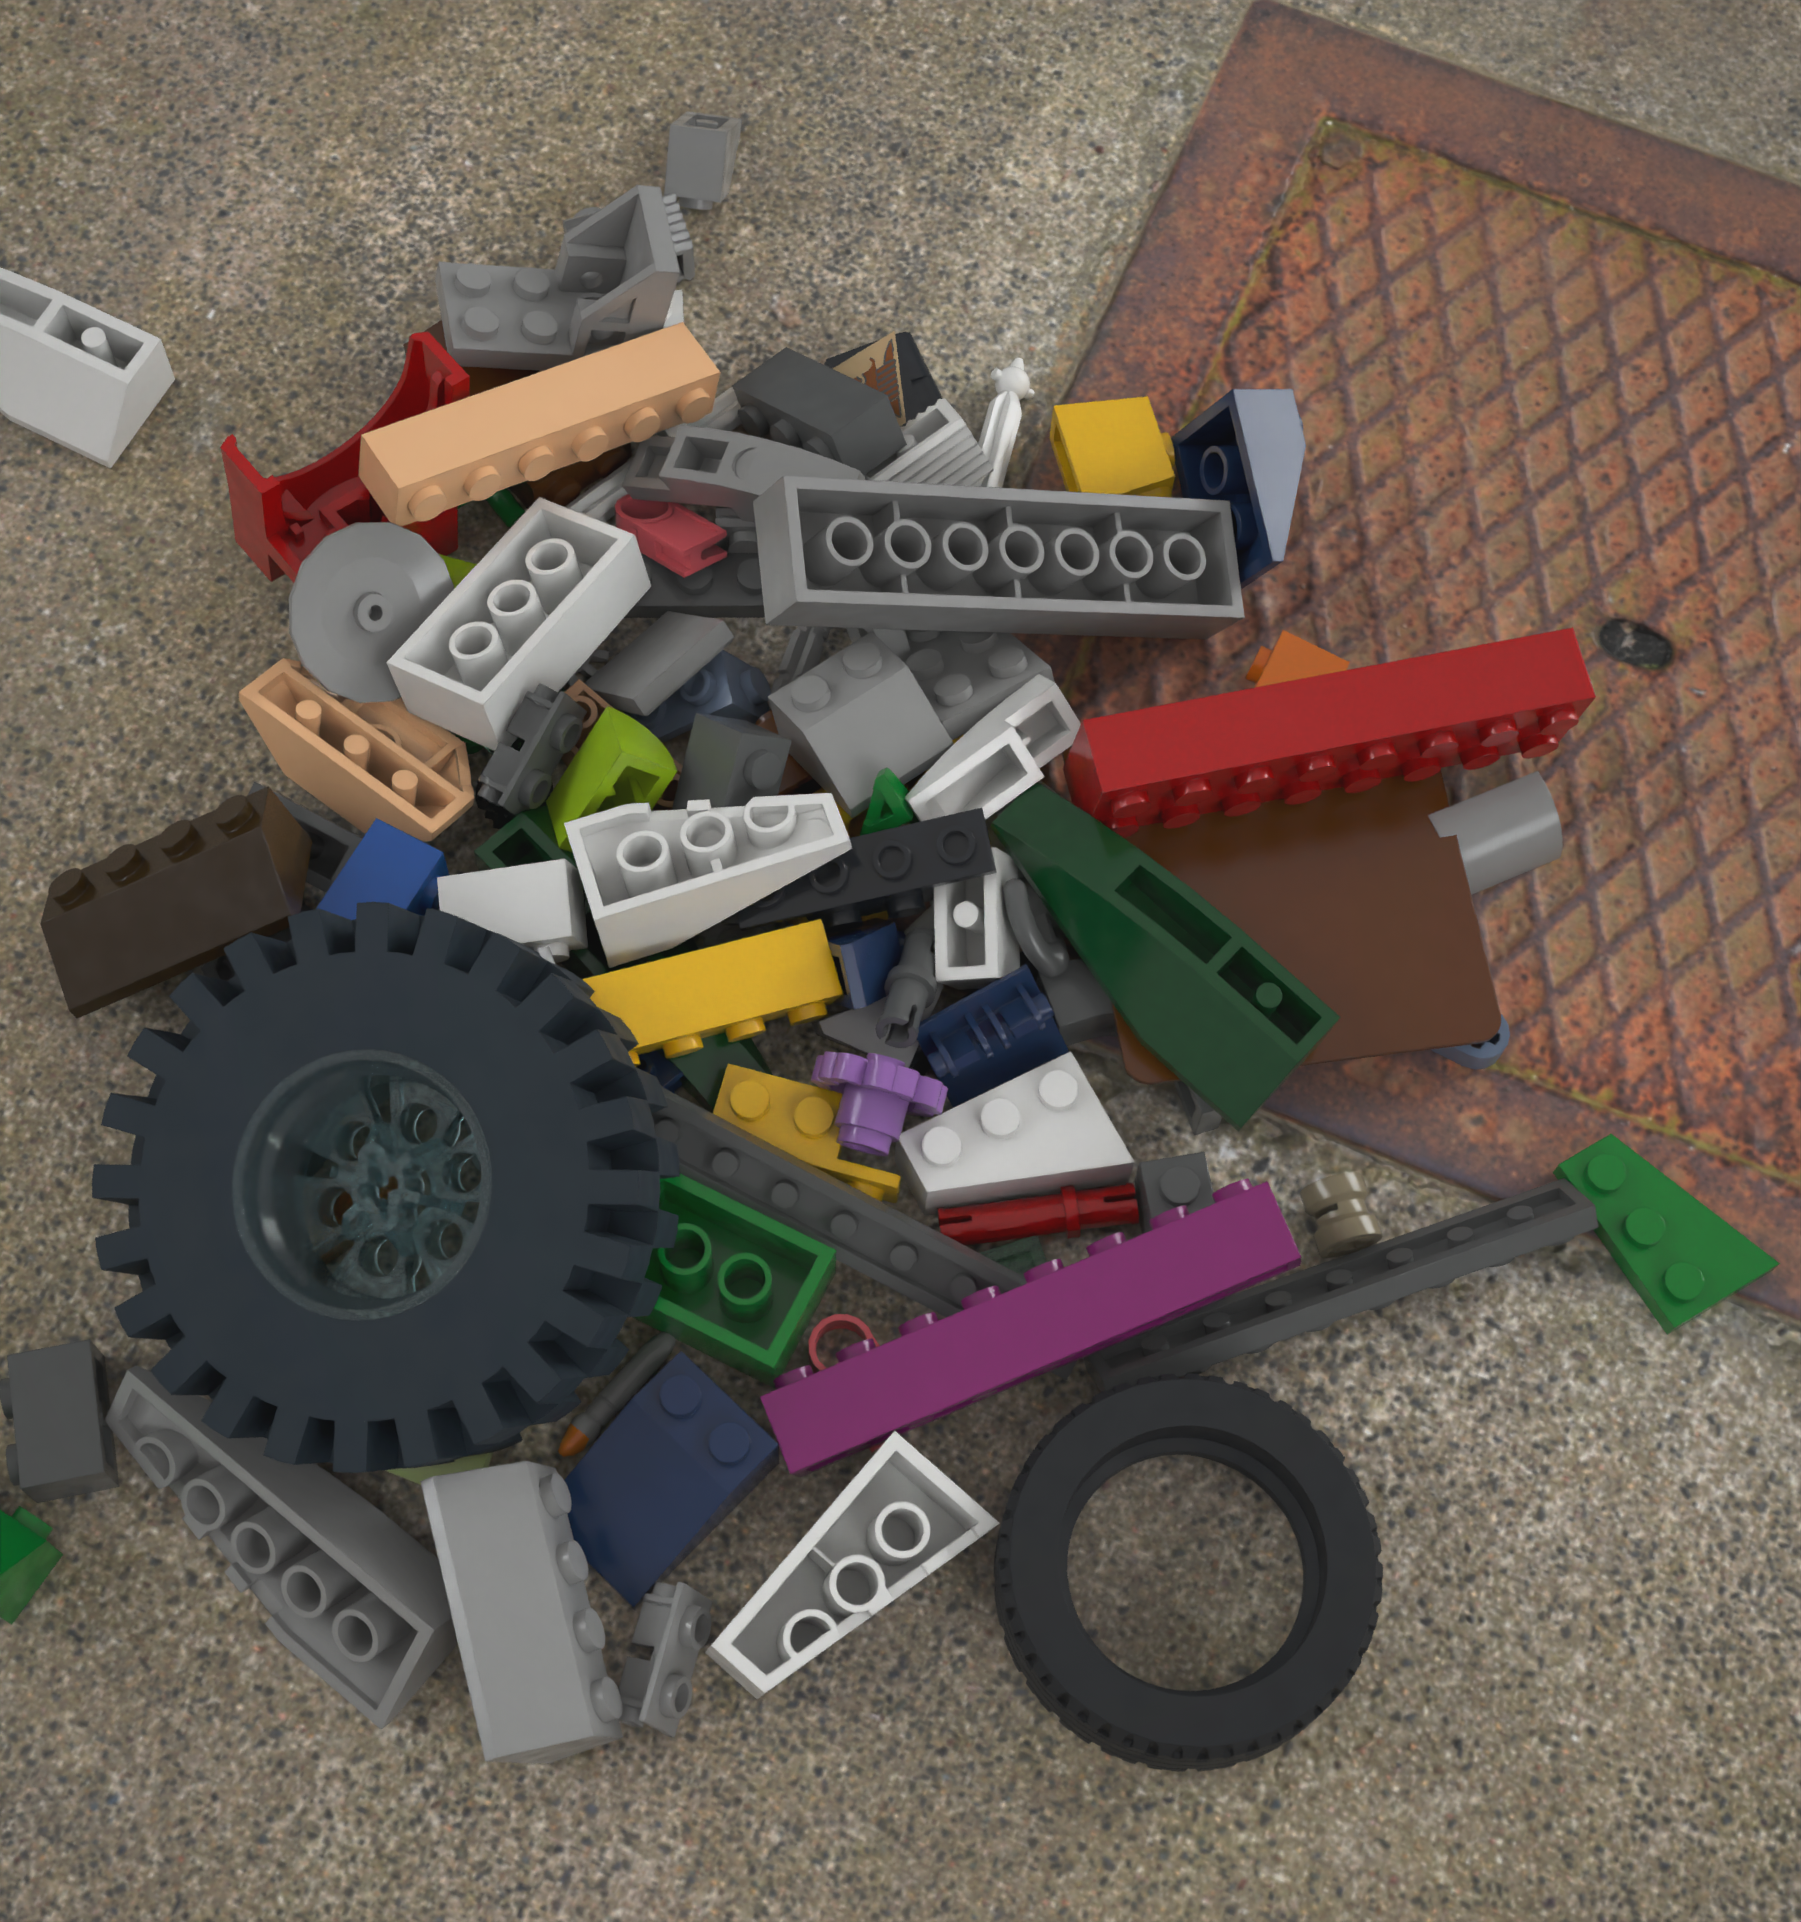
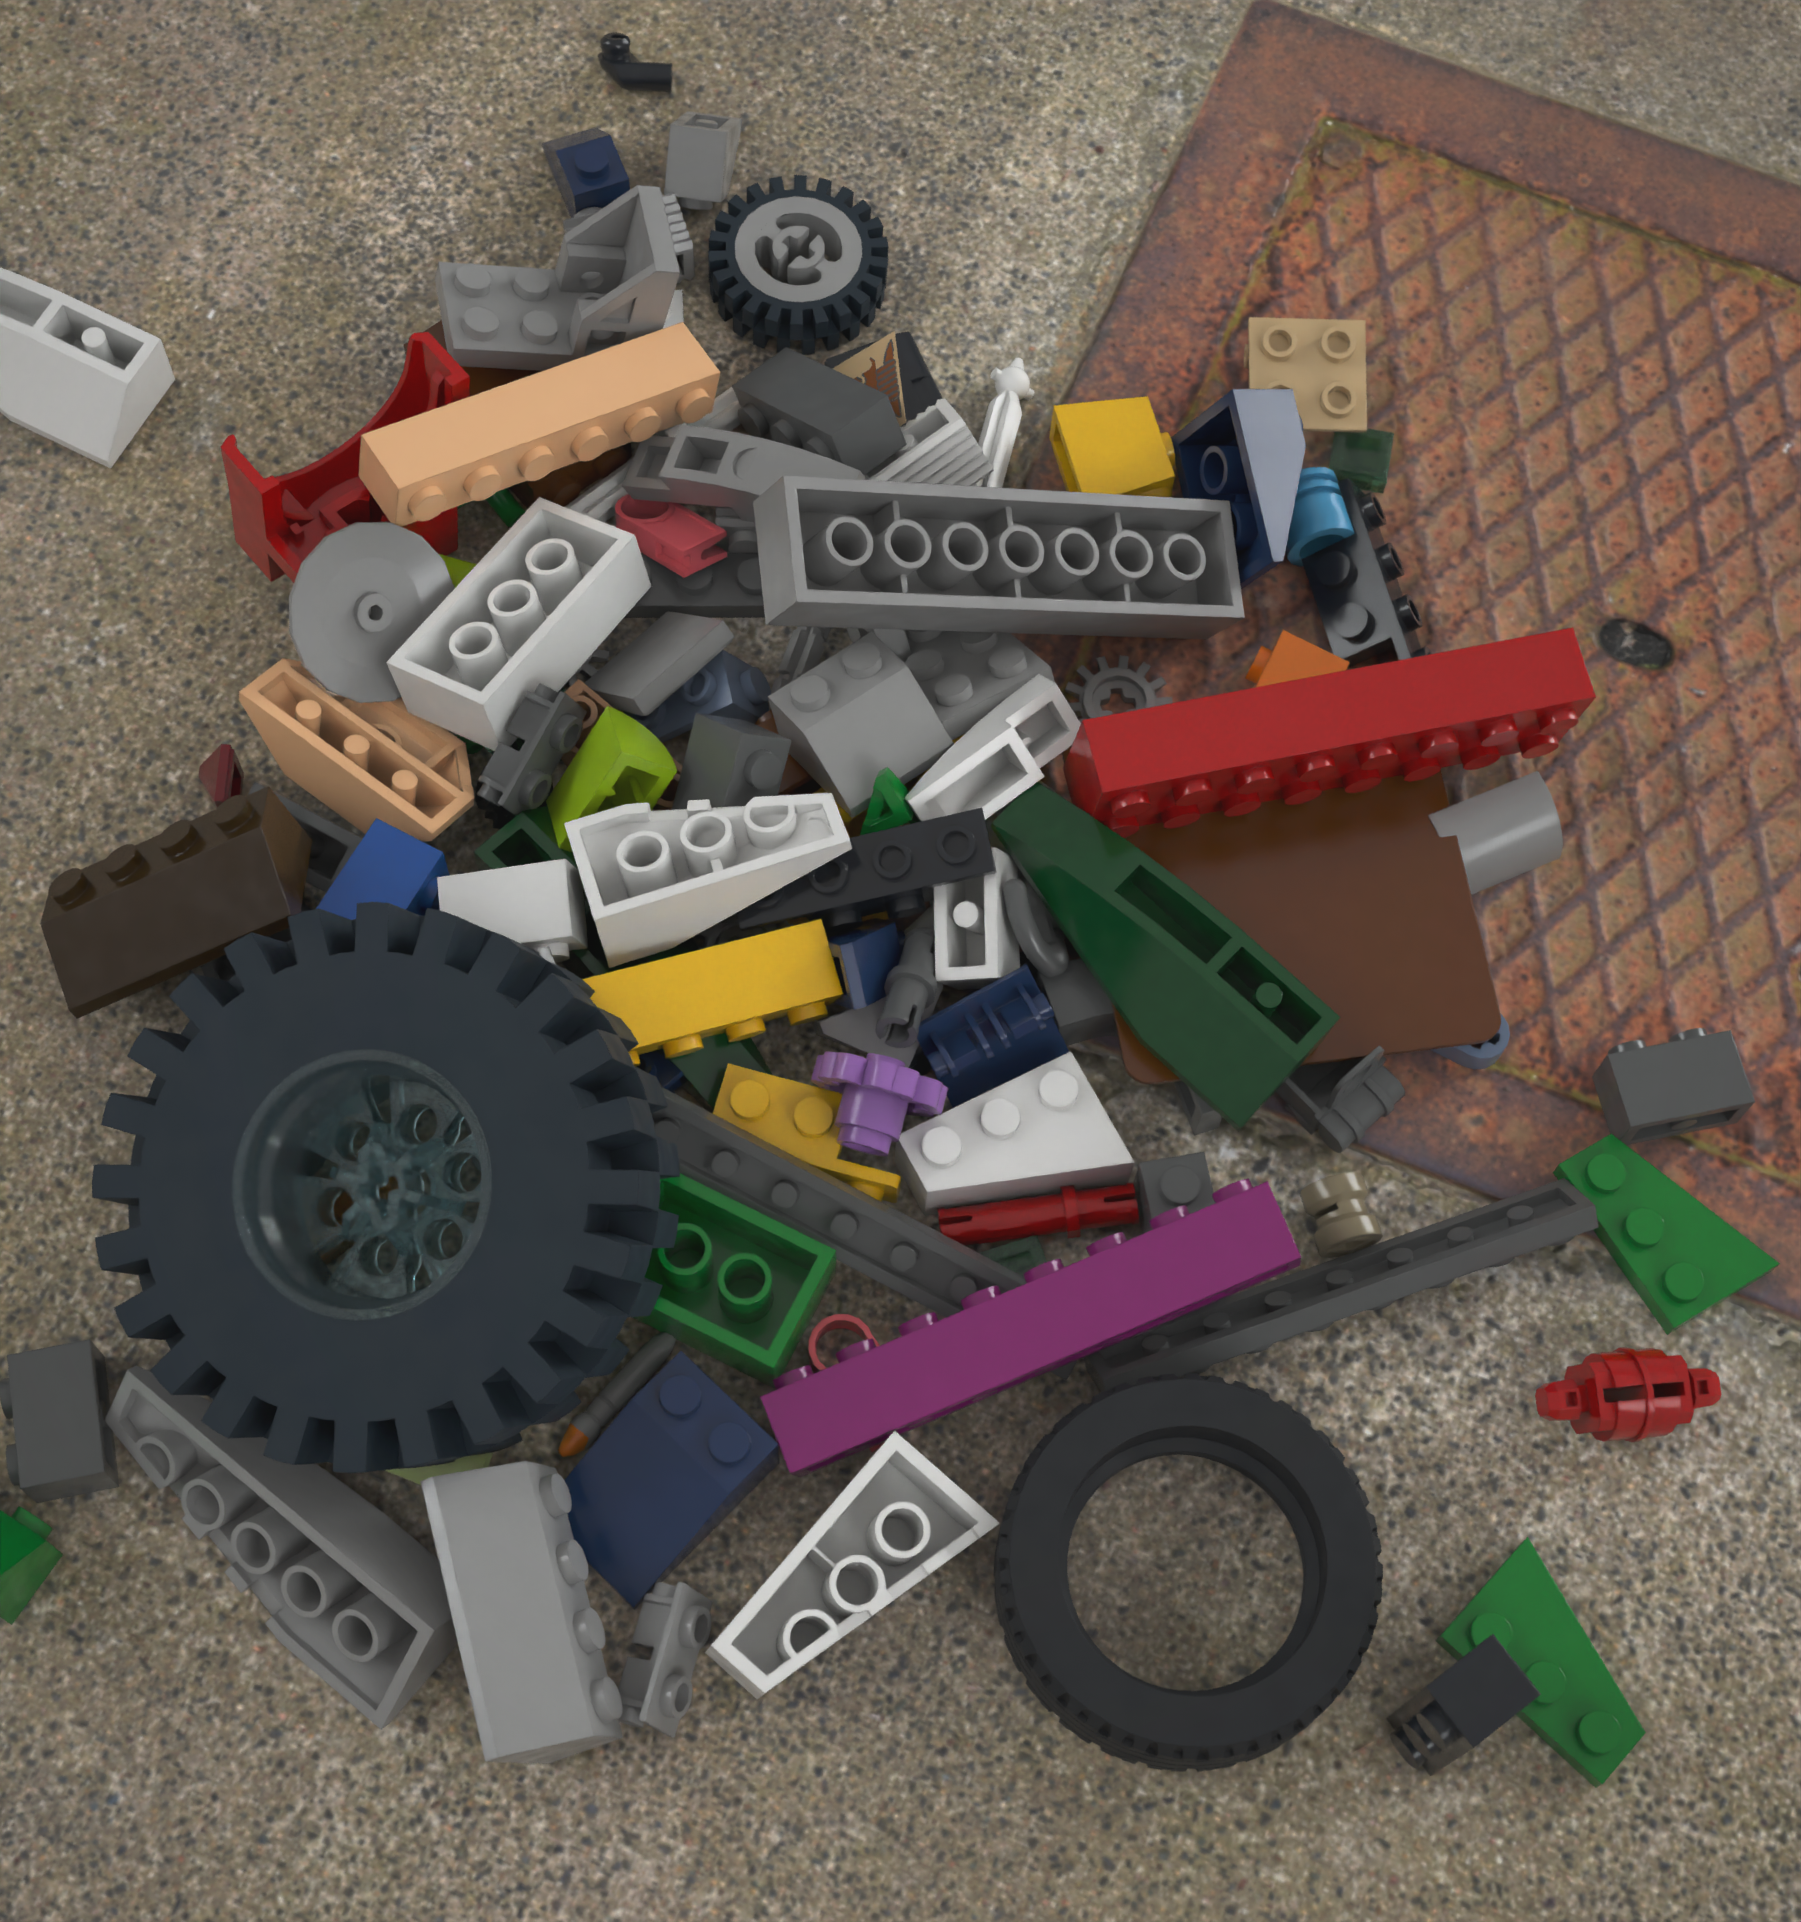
(222, 775): none -> dark red slope
(586, 169): none -> dark blue slope
(628, 70): none -> black arm
(806, 293): none -> wheel
(1119, 680): none -> light grey gear
(1317, 516): none -> dark azure piece
(1319, 362): none -> tan hinge
(1342, 1097): none -> dark grey piece
(1360, 589): none -> black bracket
(1362, 458): none -> clear green tile
(1461, 1707): none -> black brick
(1579, 1701): none -> green wing
(1641, 1396): none -> red piece
(1672, 1086): none -> dark grey brick

